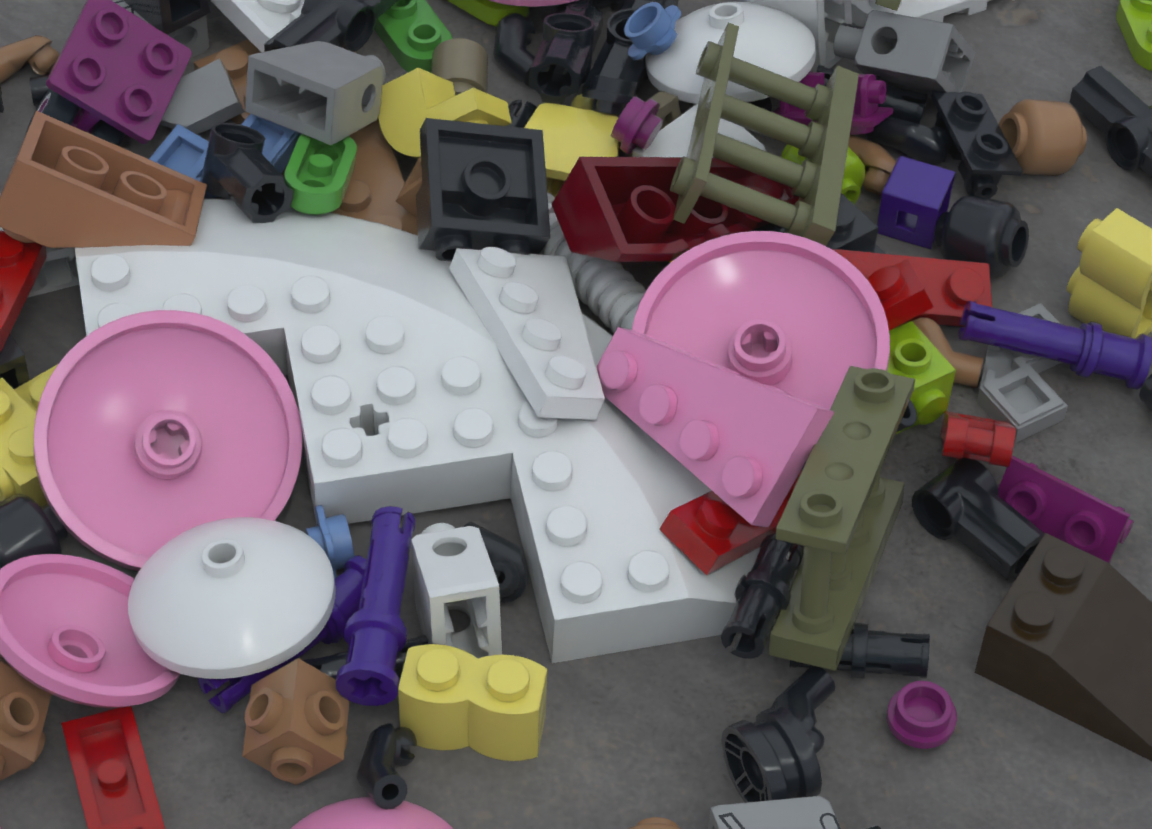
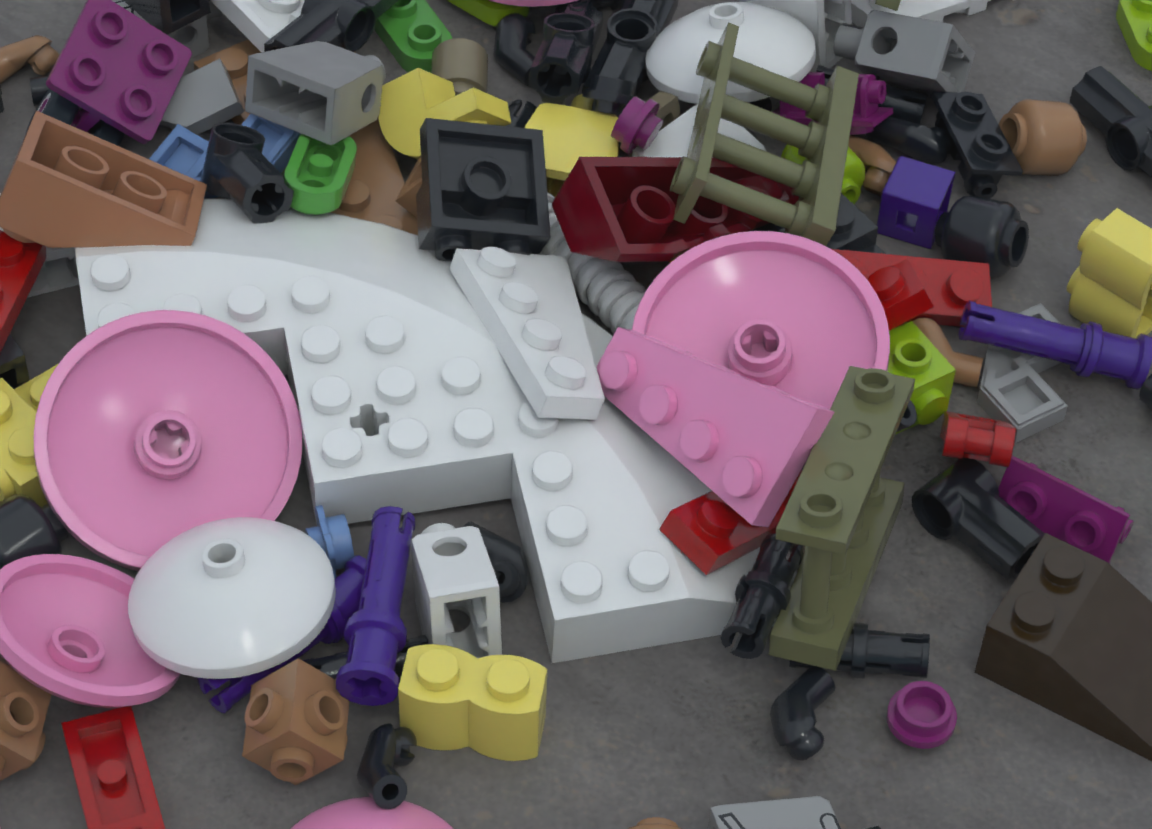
(651, 29): medium blue plate -> none
(771, 757): black wheel -> none

